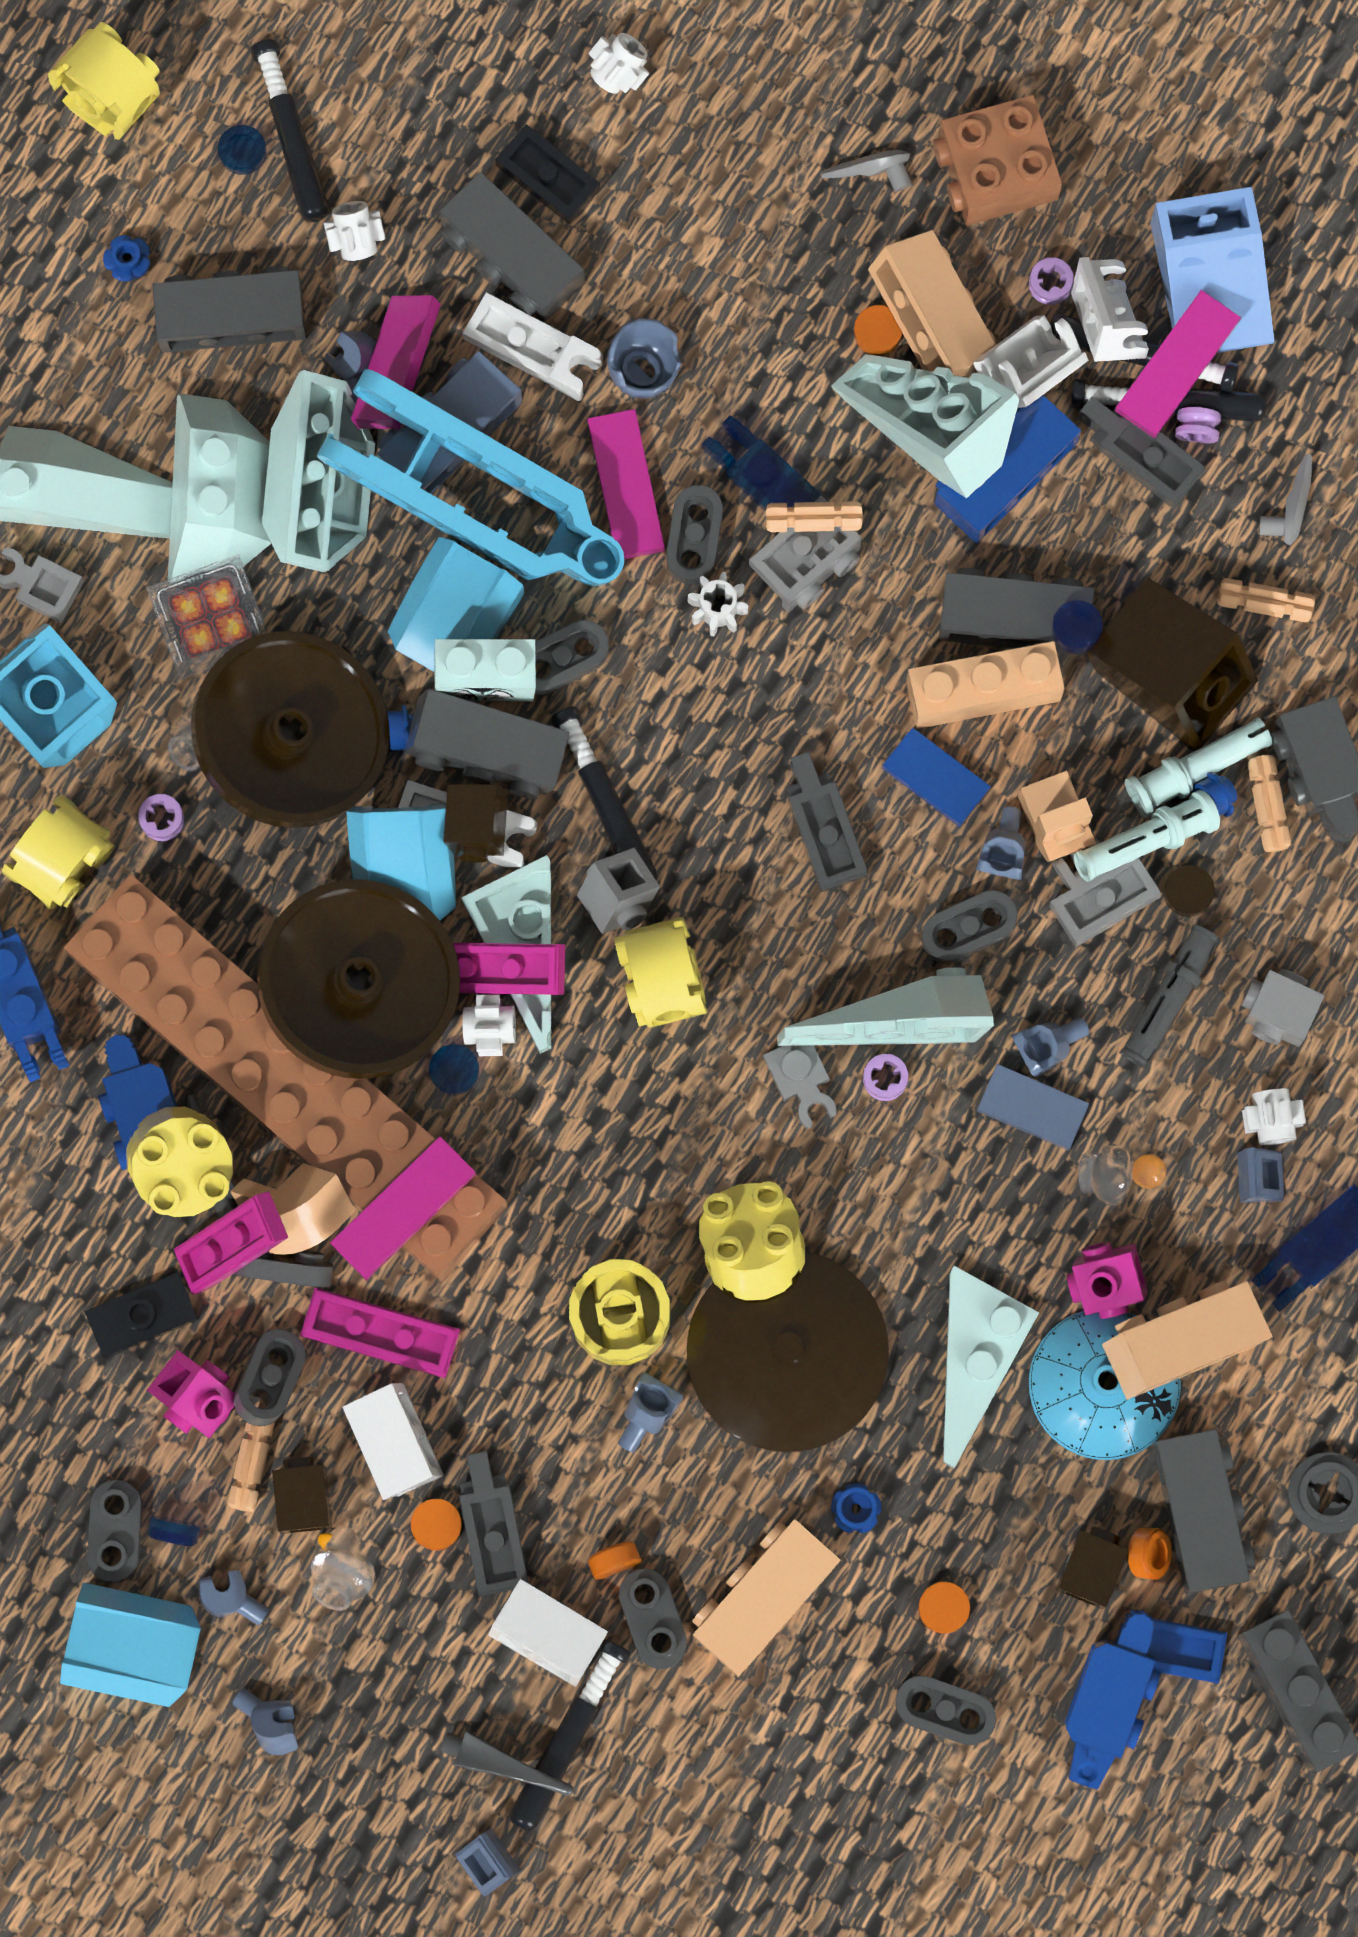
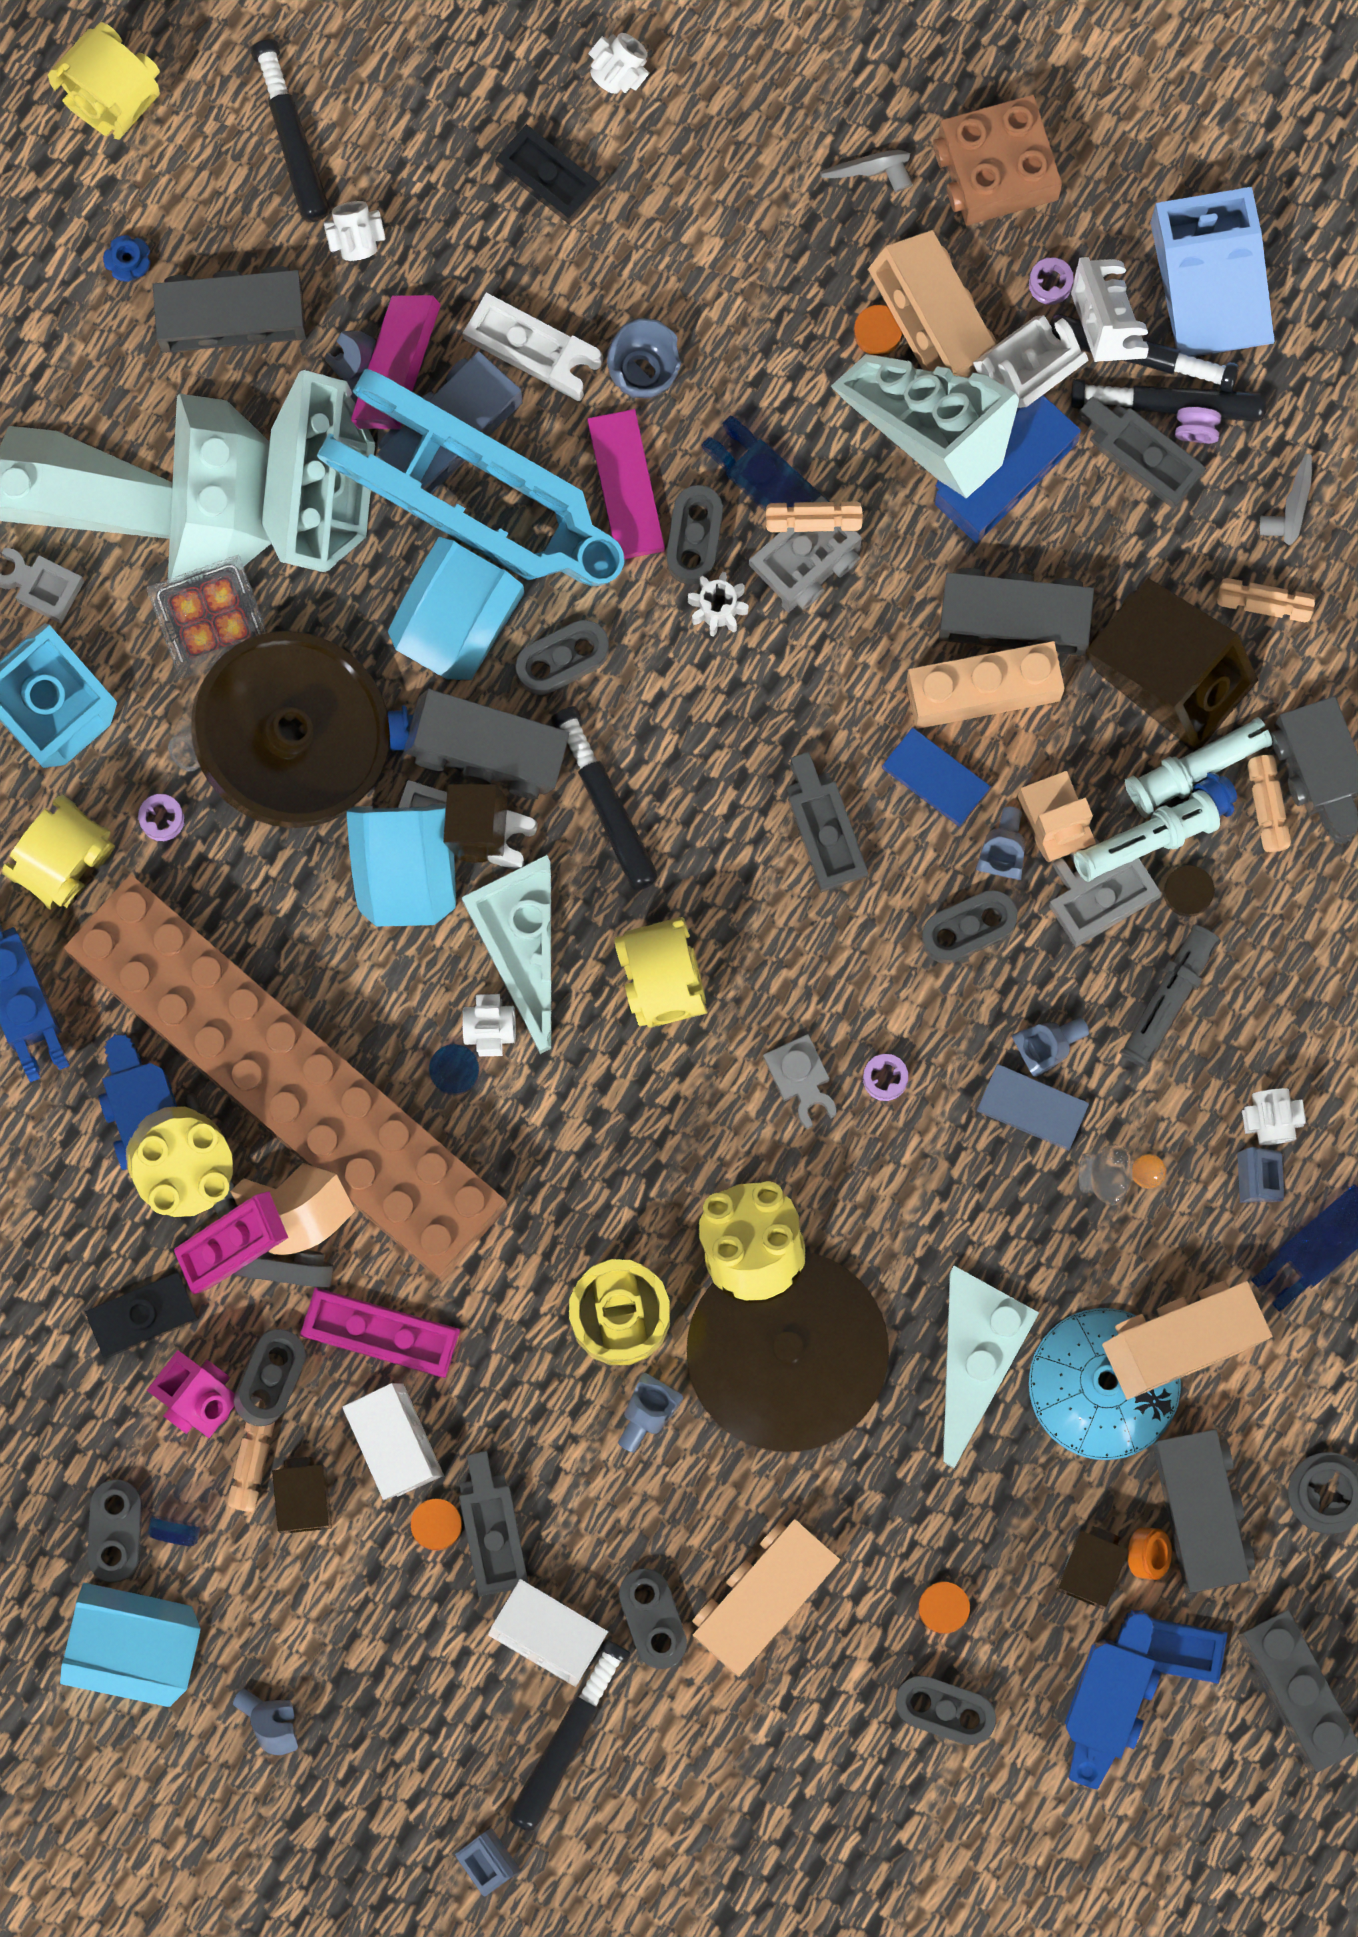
(232, 1600): sand blue piece -> none
(242, 149): clear blue tile -> none
(339, 1571): clear animal -> none
(358, 979): dark brown dish -> none
(403, 1208): dark pink tile -> none
(484, 1757): dark grey piece -> none
(485, 669): light aqua brick -> none
(510, 248): dark grey brick -> none
(511, 968): dark pink tile -> none
(614, 1560): orange tile -> none
(618, 891): light grey brick -> none
(856, 1494): blue plate -> none
(928, 1011): light aqua wedge -> none
(1077, 626): clear blue tile -> none
(1119, 1266): dark pink brick -> none
(1177, 364): dark pink tile -> none
(1281, 1007): light grey brick -> none

